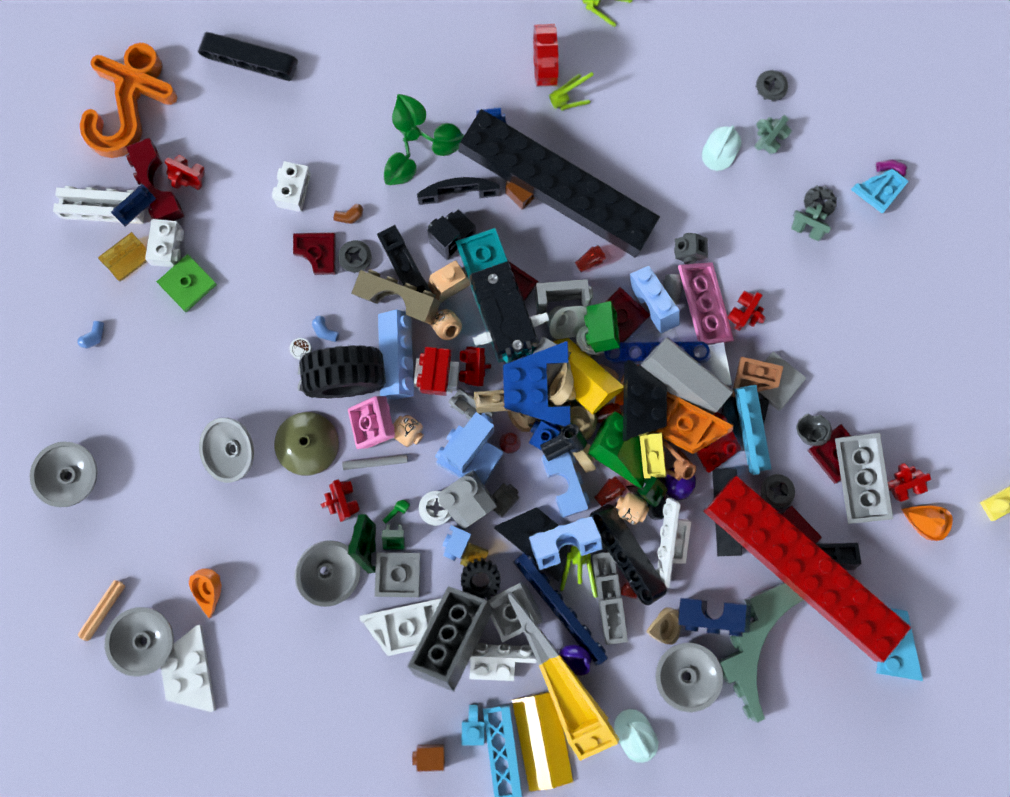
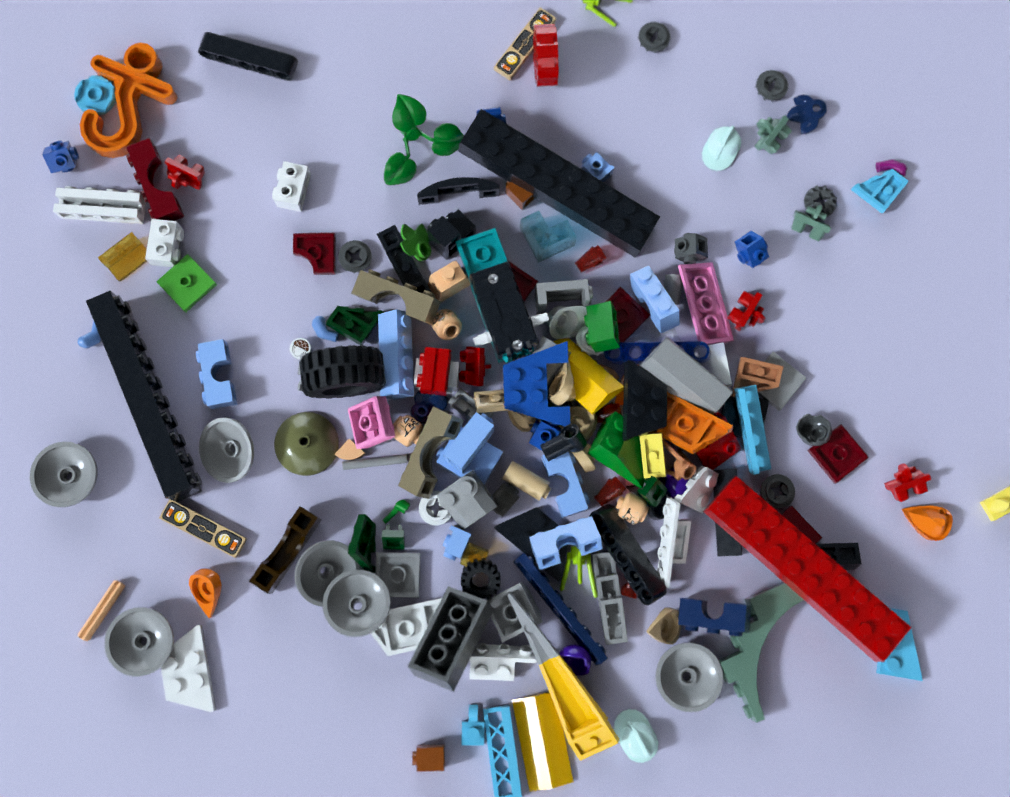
(60, 157): none -> blue brick
(95, 94): none -> medium azure tile
(133, 205): dark blue hinge -> none
(144, 396): none -> black brick
(203, 528): none -> tile
(213, 356): none -> light blue arch
(282, 557): none -> dark brown arch
(338, 490): red hips -> none
(349, 451): none -> light nougat tile
(350, 216): dark orange arm -> none
(353, 323): none -> dark green wing
(355, 588): none -> light grey dish
(415, 242): none -> bright green plate
(419, 475): none -> dark tan arch
(426, 402): none -> dark blue plate
(507, 447): clear red cone -> none
(521, 46): none -> tile
(527, 481): none -> tan brick
(546, 241): none -> clear light blue brick
(560, 96): lime plant -> none
(603, 172): none -> light blue brick
(650, 29): none -> dark grey gear
(698, 489): none -> white wing
(752, 249): none -> blue brick
(804, 113): none -> dark blue plate
(864, 478): light grey slope -> none

